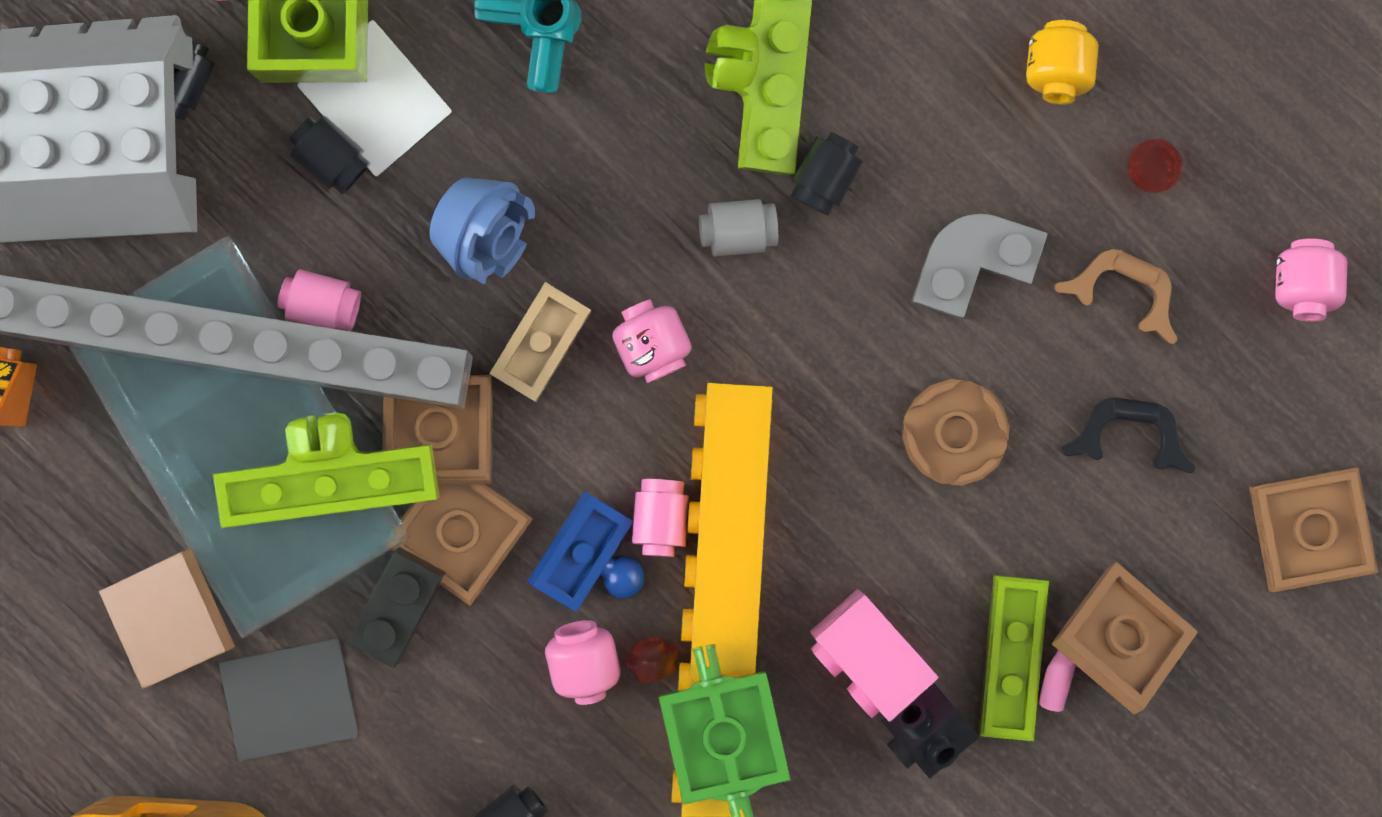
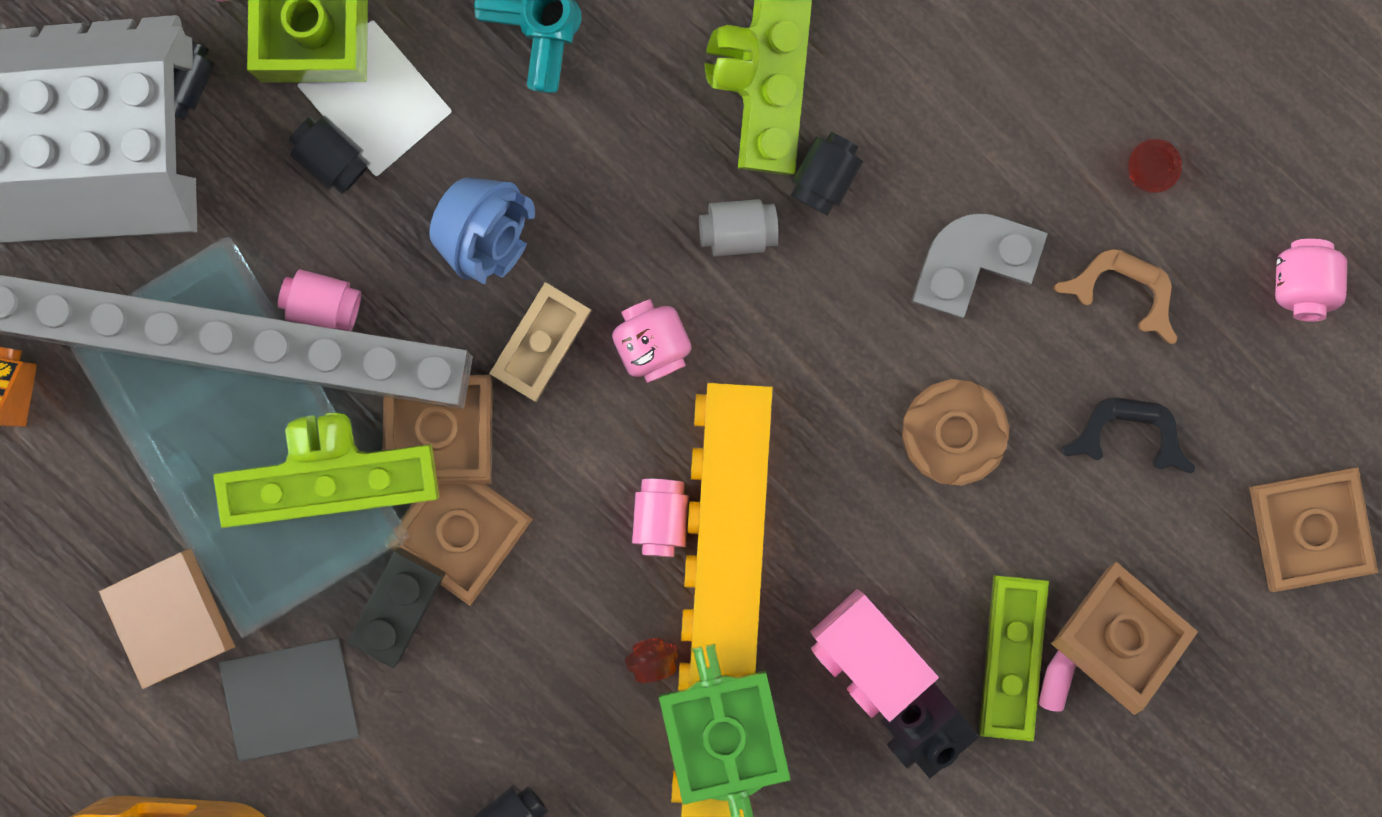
(582, 662): bright pink head -> none
(584, 552): blue plate -> none
(1062, 61): yellow head -> none

